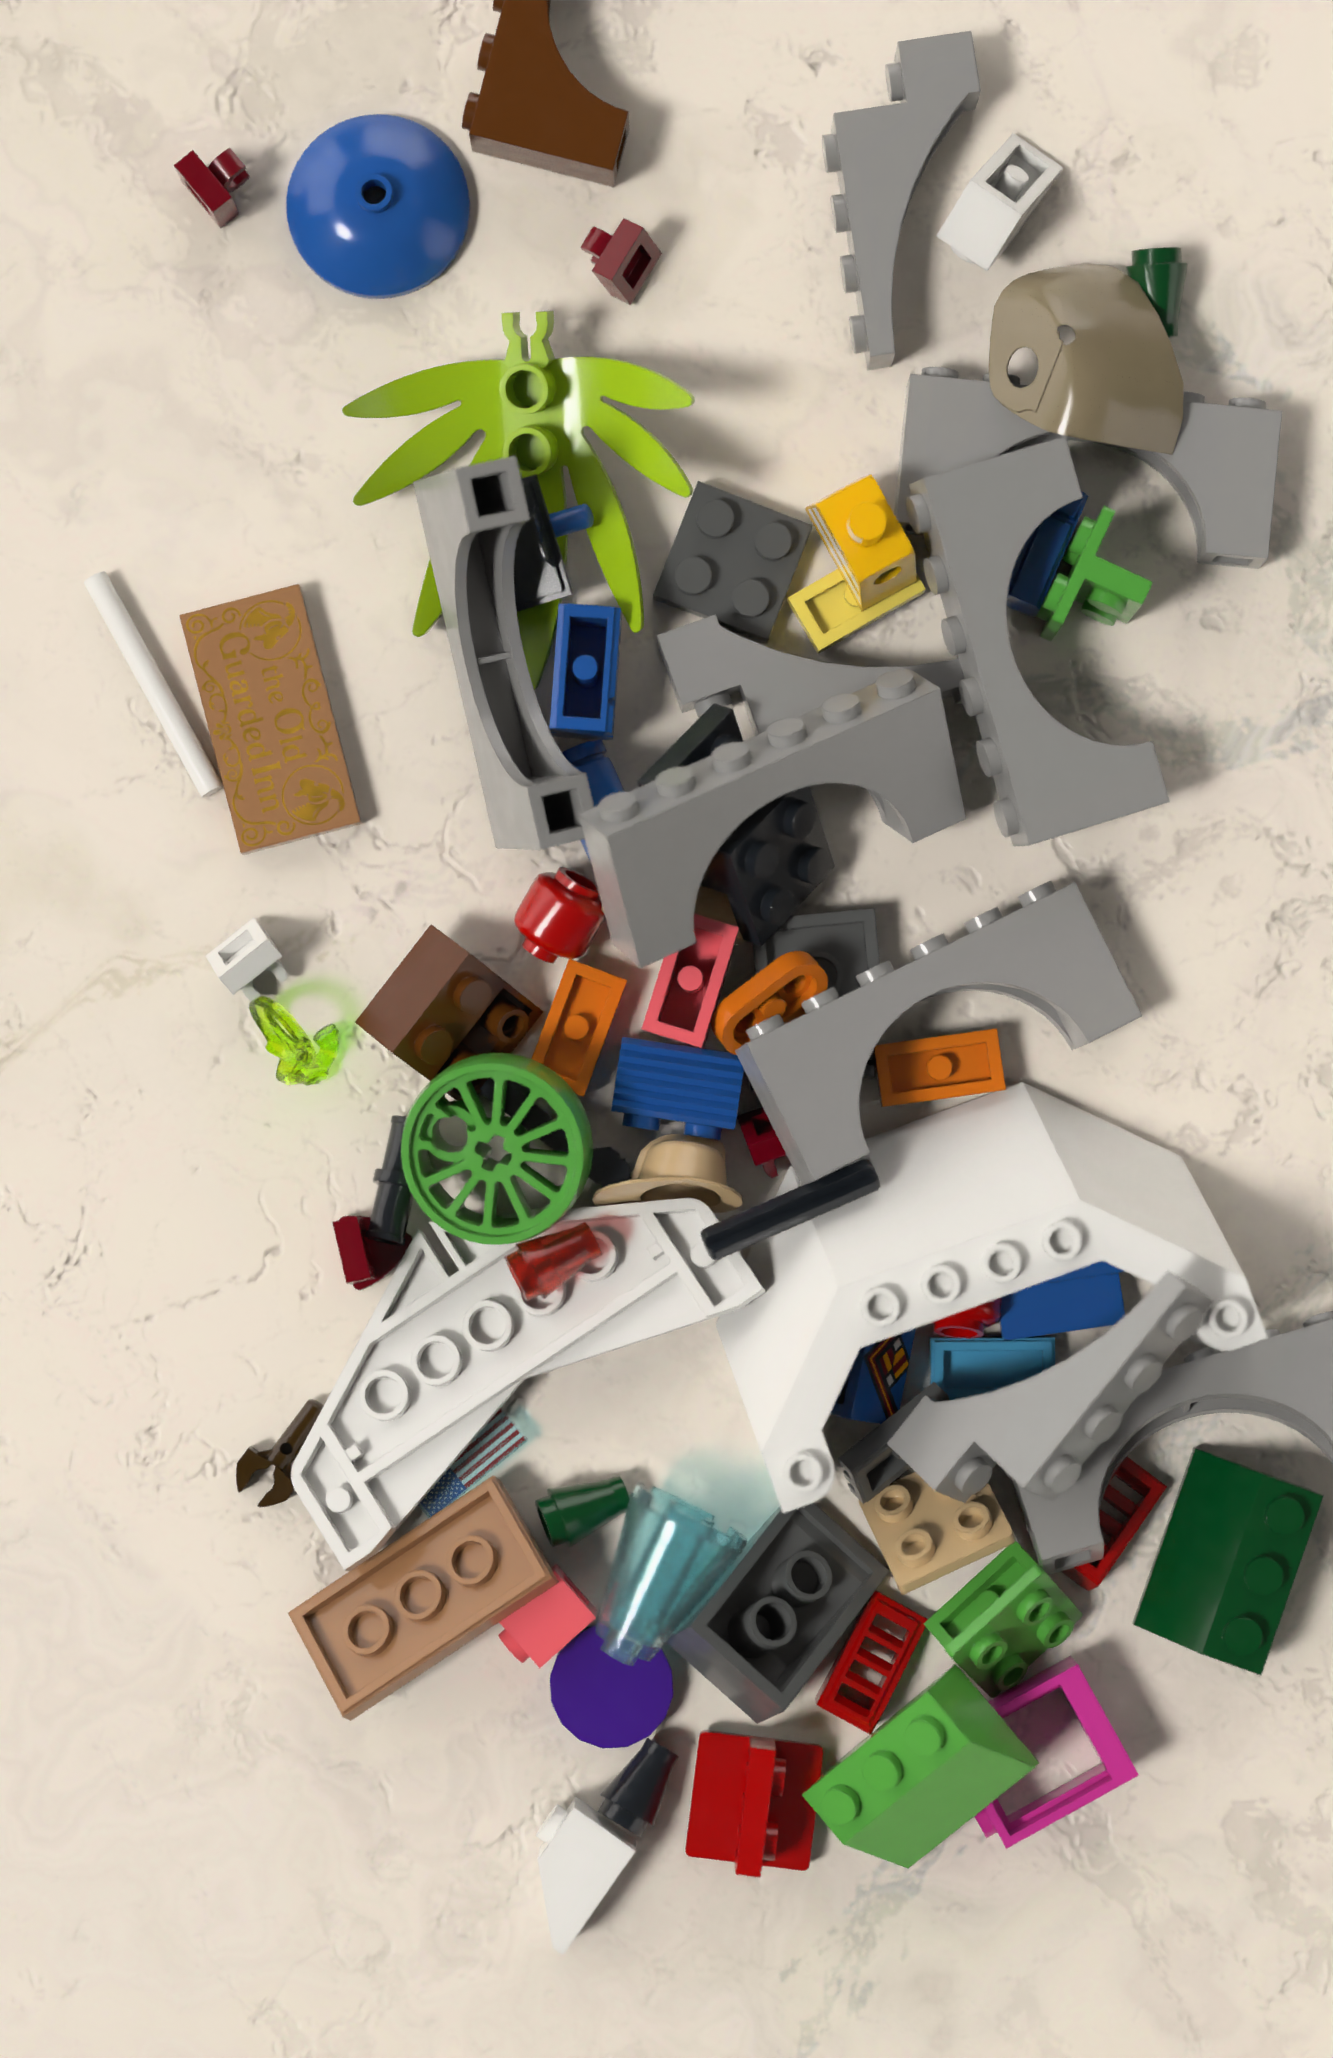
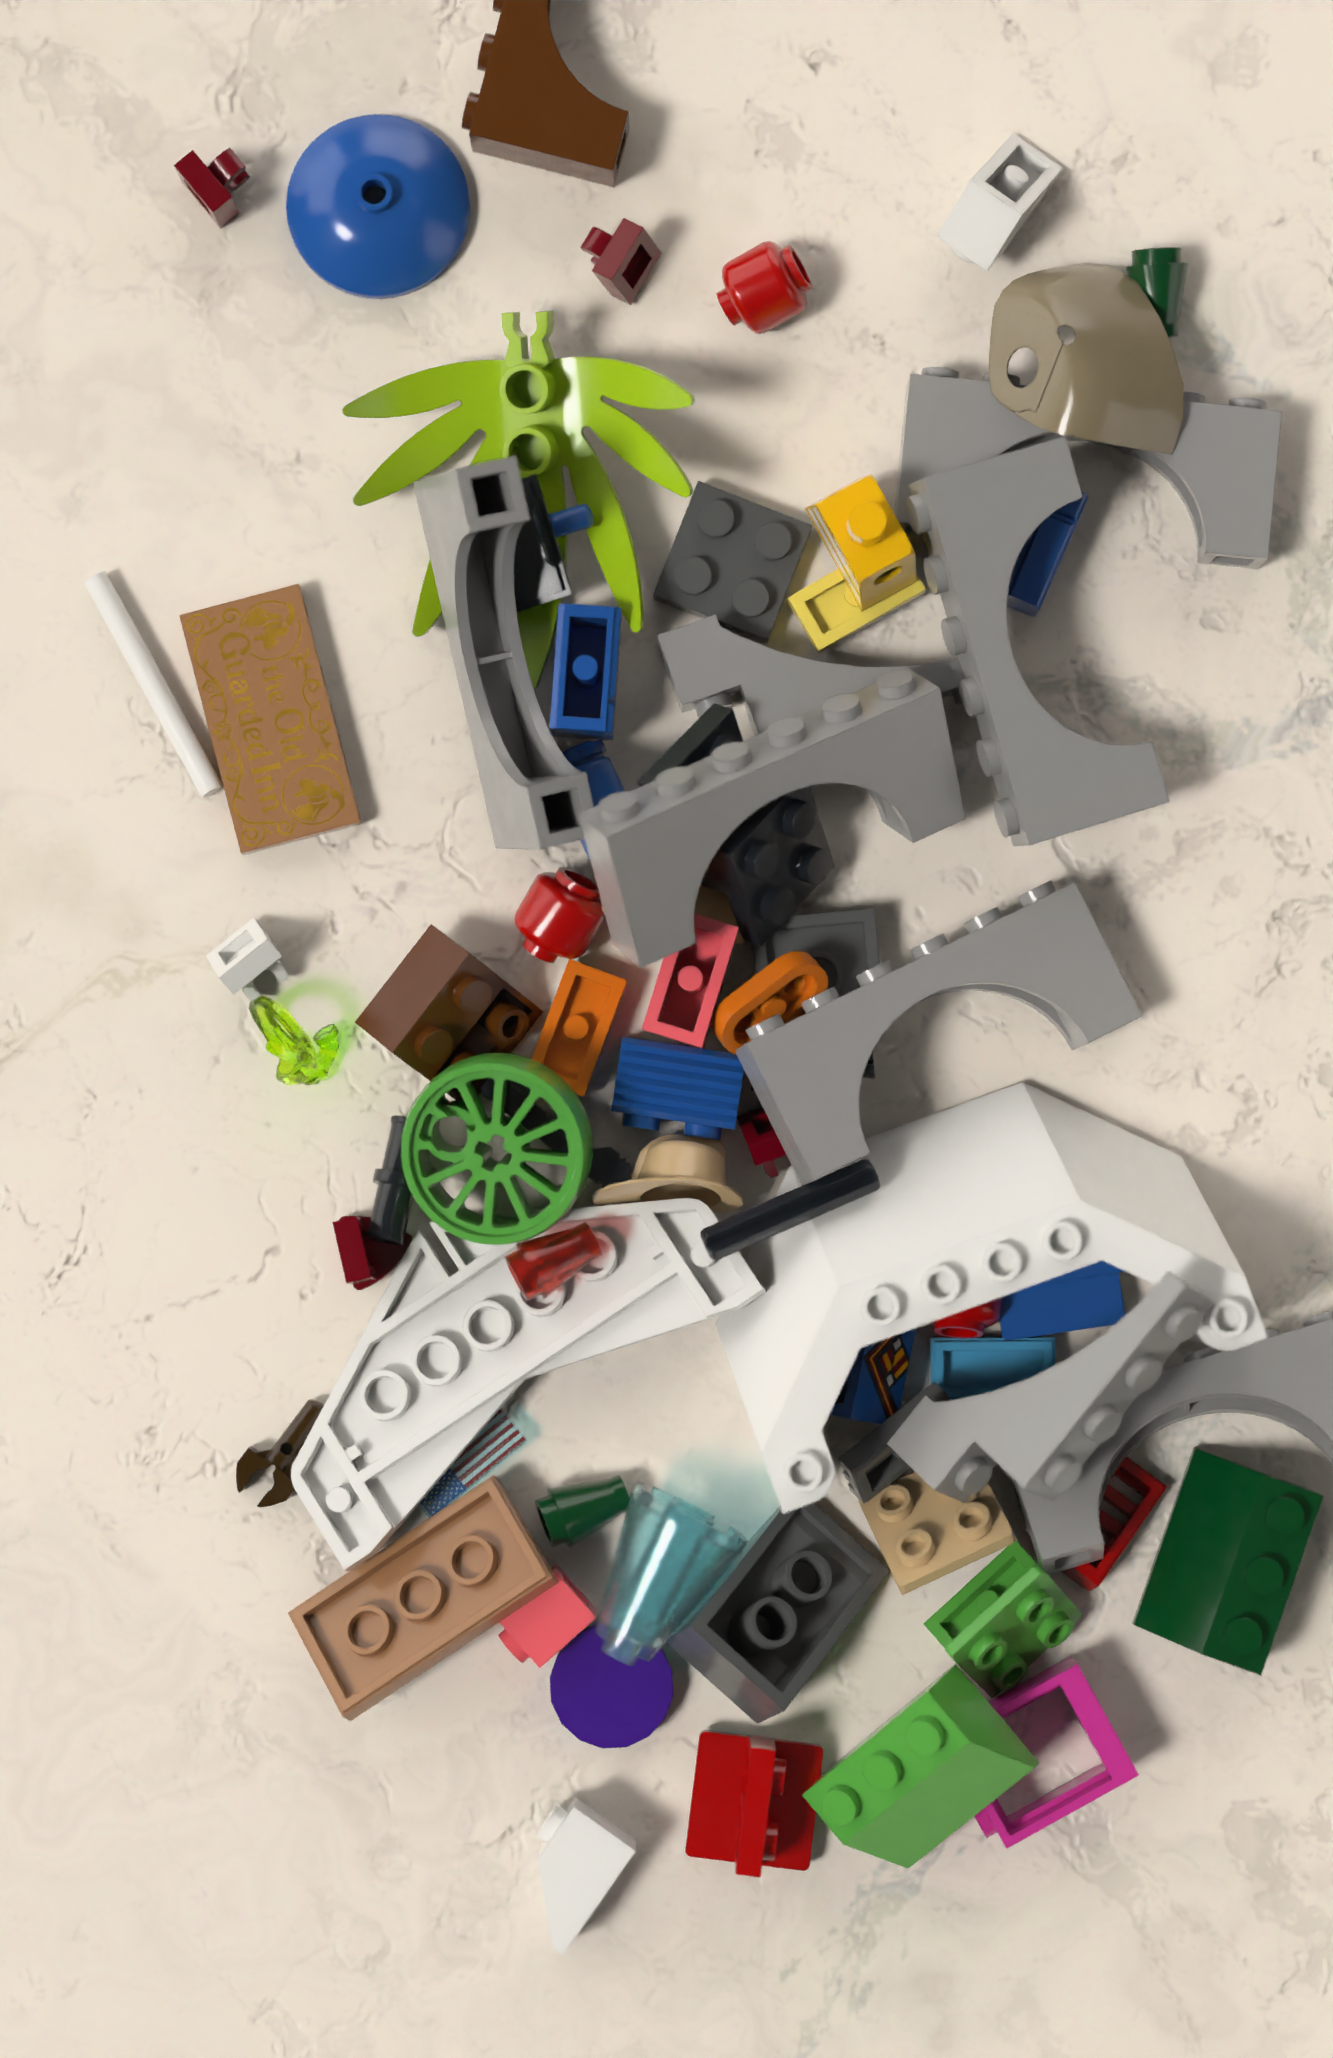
(639, 1788): black cone -> none
(764, 287): none -> red head
(879, 165): light grey arch -> none
(880, 1694): red slope -> none
(939, 1067): orange plate -> none
(1101, 586): bright green bracket -> none

